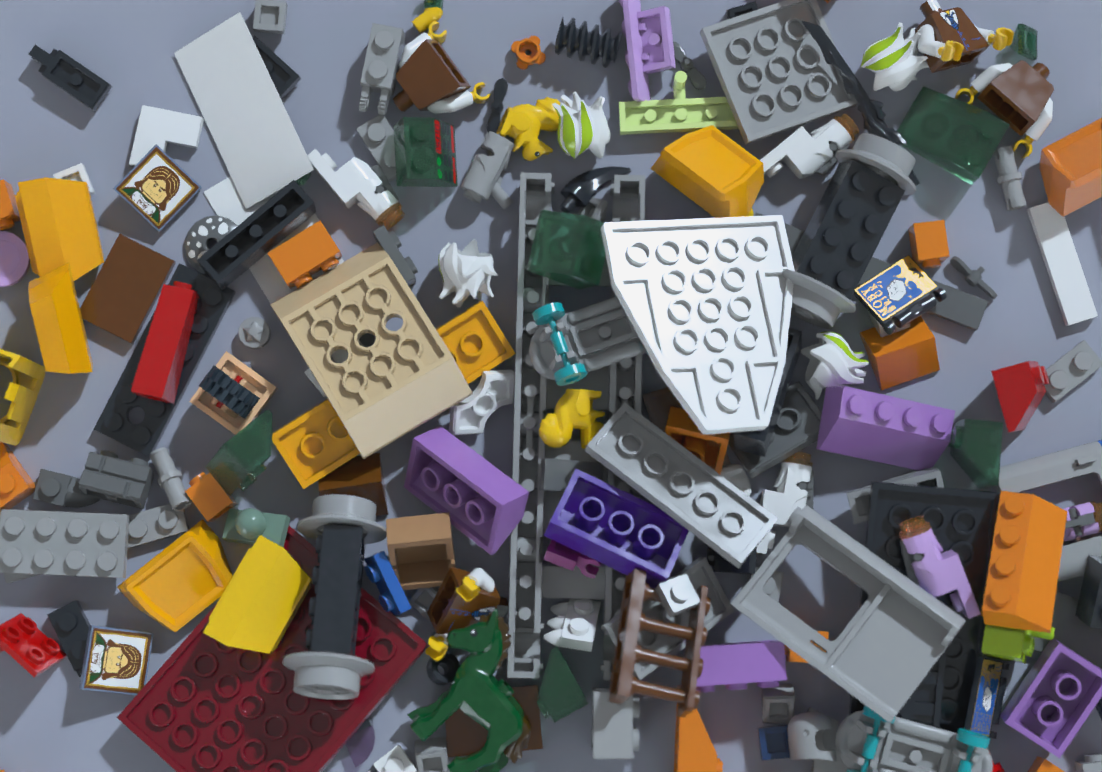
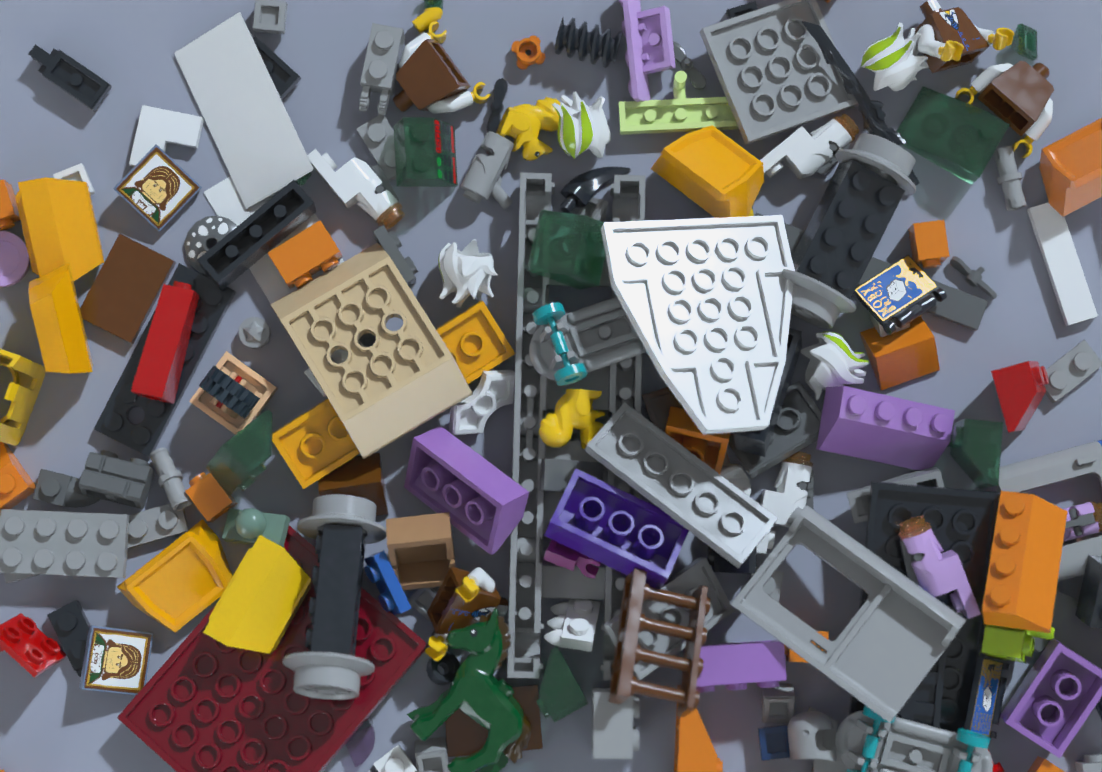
(677, 595): plate -> none

